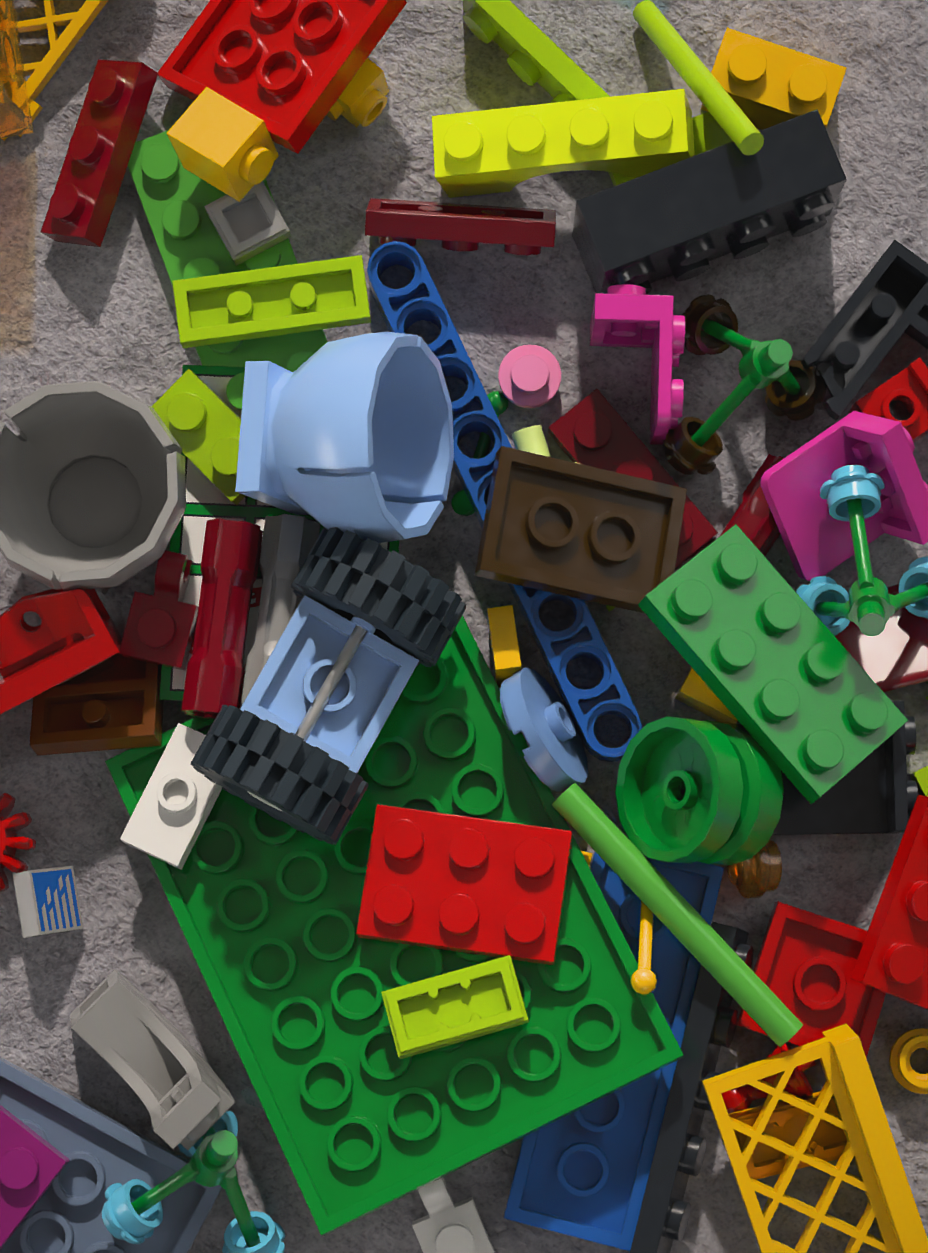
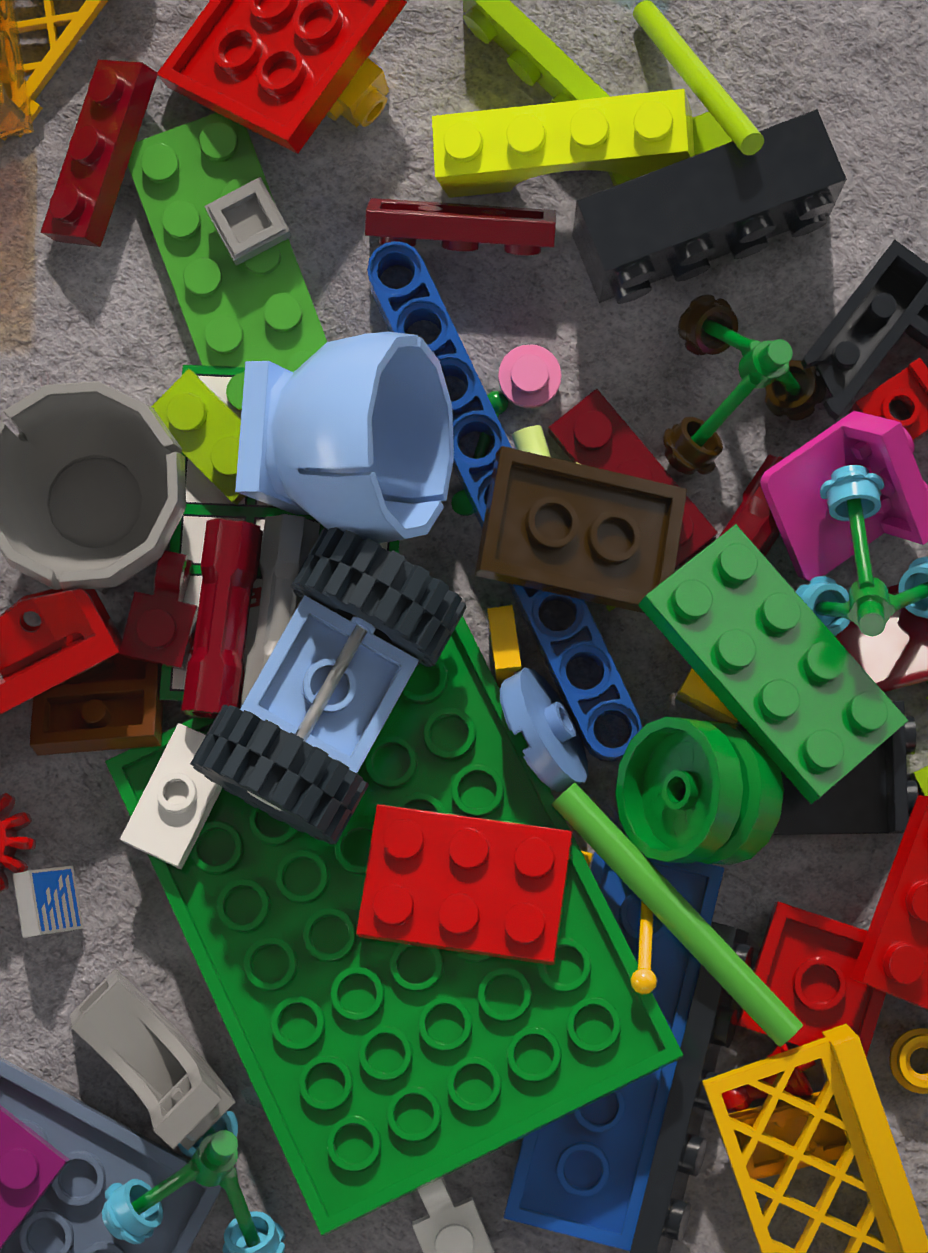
(223, 144): yellow brick -> none
(271, 301): lime plate -> none
(455, 1007): lime plate -> none
(645, 321): dark pink bracket -> none
(759, 873): clear orange plate -> none
(775, 81): yellow brick -> none

